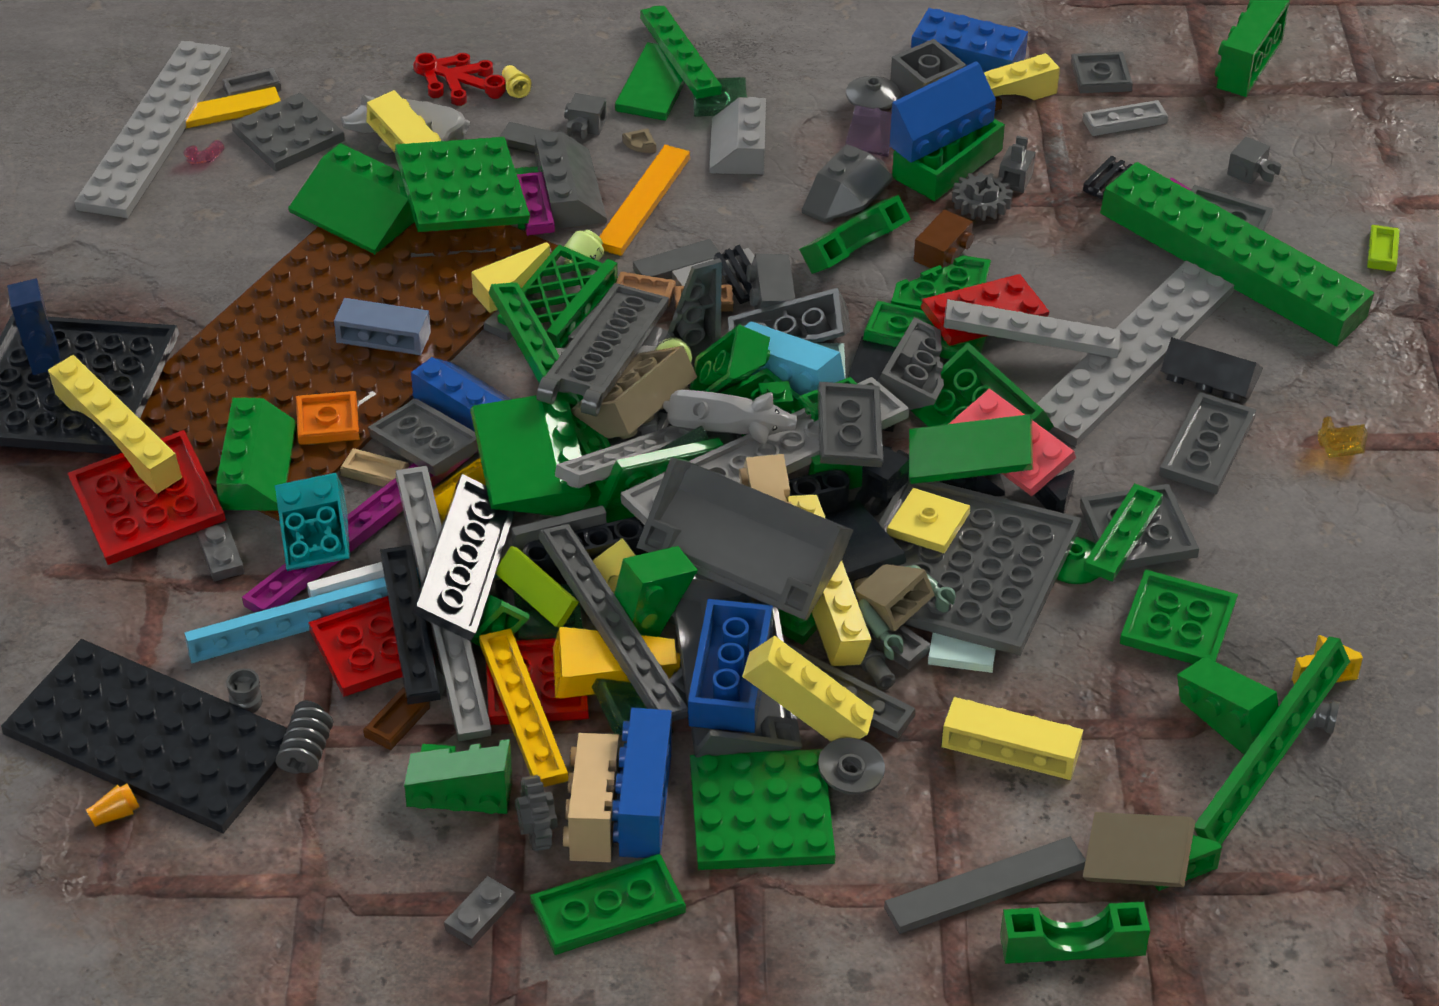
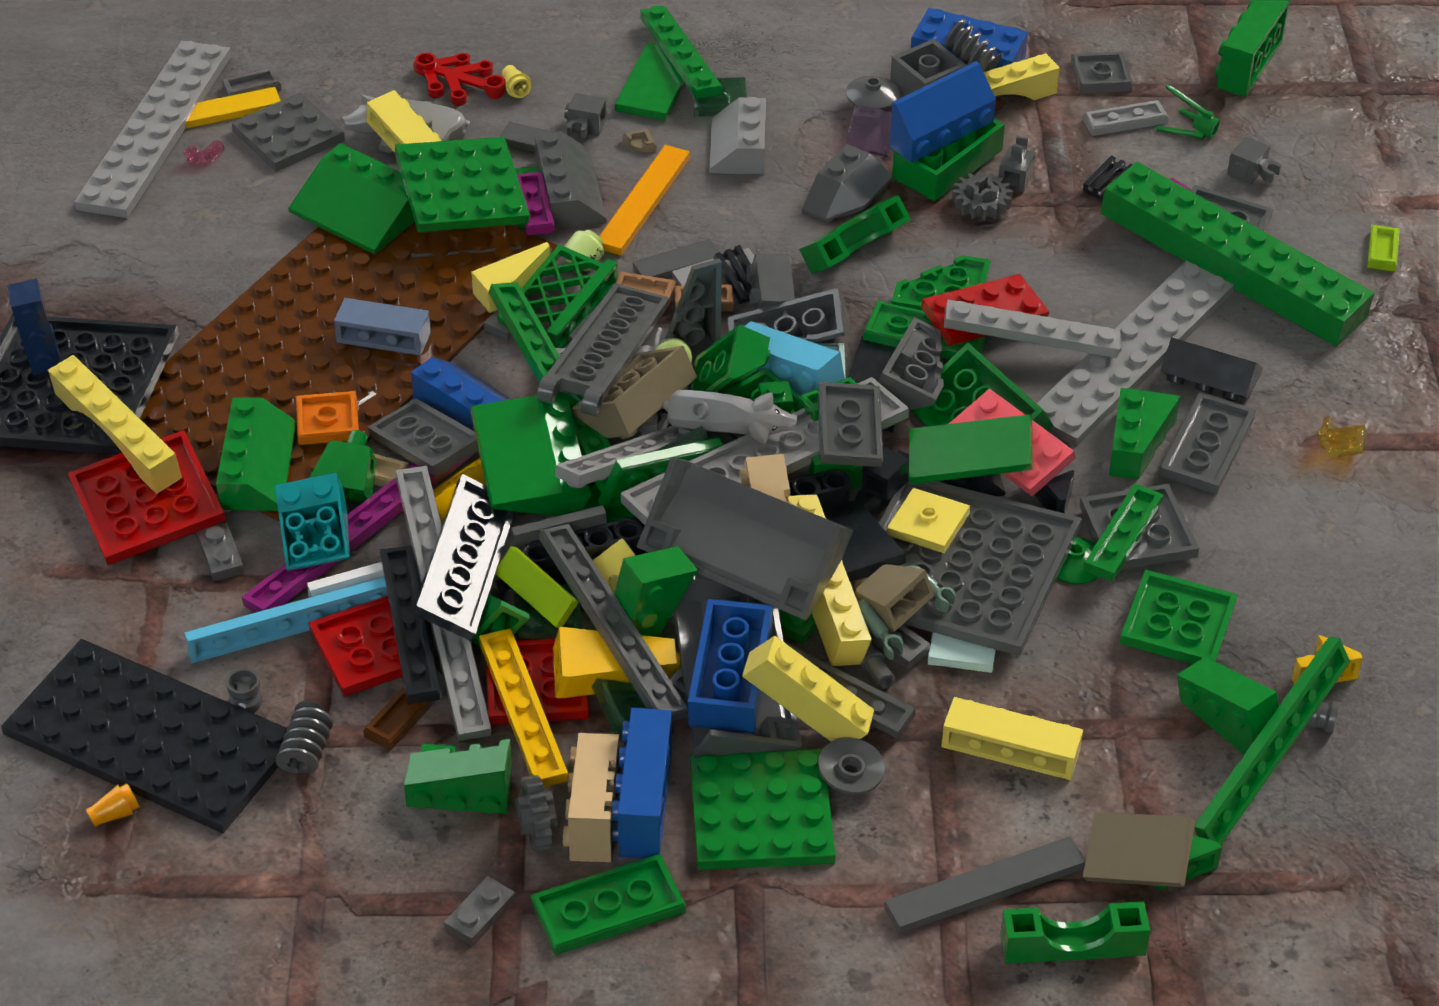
(352, 463): none -> green torso
(943, 240): reddish brown brick -> none
(970, 48): none -> dark grey piece
(1139, 429): none -> green wedge
(1204, 123): none -> green plant

